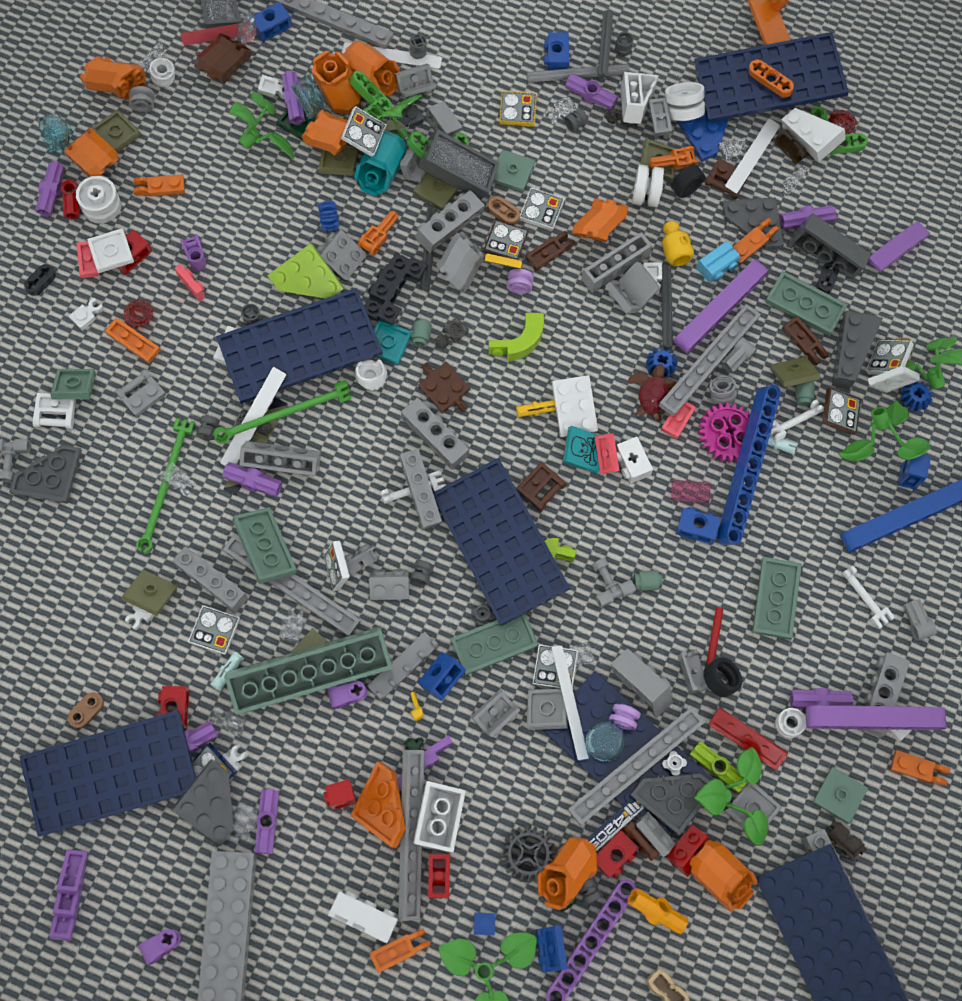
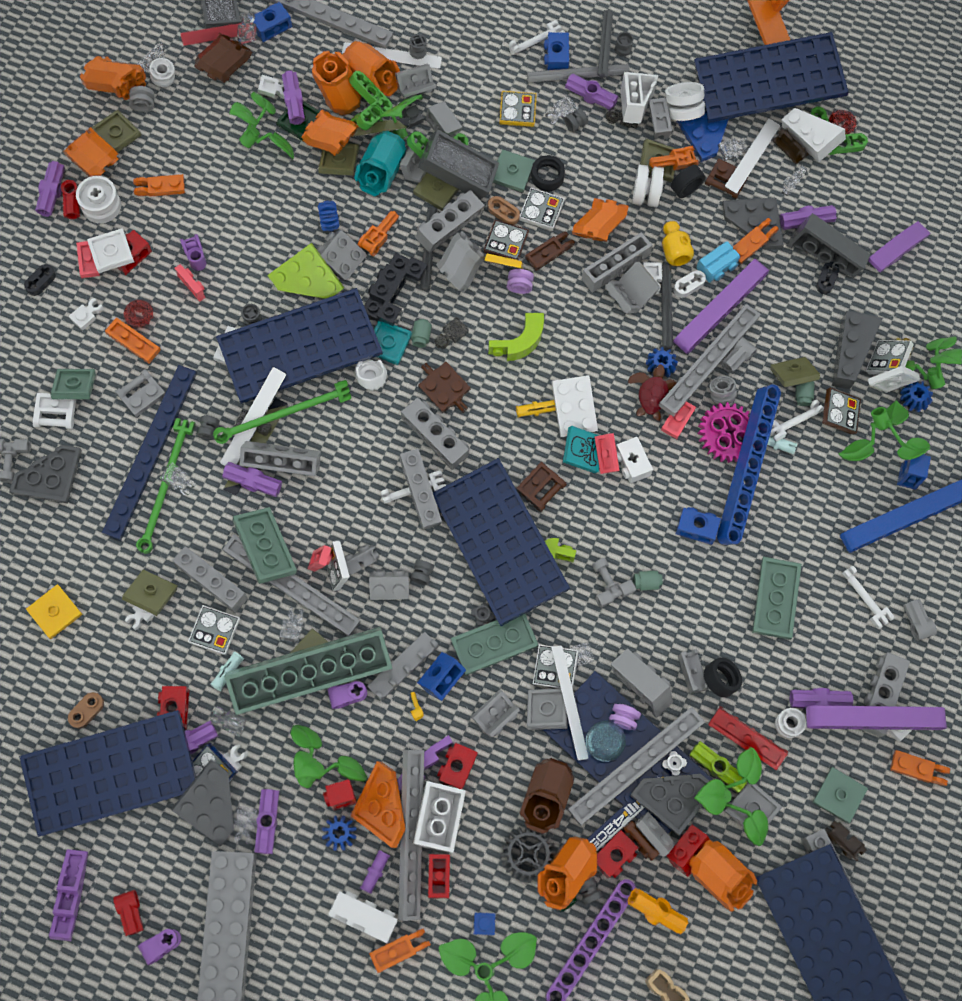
(54, 611): none -> yellow plate
(55, 131): clear light blue cylinder -> none
(128, 907): none -> red piece
(149, 453): none -> dark blue plate
(309, 95): clear light blue plate -> none
(309, 769): none -> bright green plant
(320, 558): none -> coral plate
(335, 827): none -> blue gear
(363, 131): tile -> none
(375, 871): none -> medium lavender pin
(409, 744): dark green tile -> none
(457, 754): none -> red brick
(547, 795): none -> reddish brown brick
(551, 27): none -> white hinge
(551, 161): none -> black tyre
(551, 949): blue plate -> none
(687, 281): none -> white beam
(690, 491): clear pink tile -> none
(714, 635): red bar -> none
(774, 86): orange beam -> none
(805, 340): reddish brown hinge -> none
(806, 302): sand green plate -> none

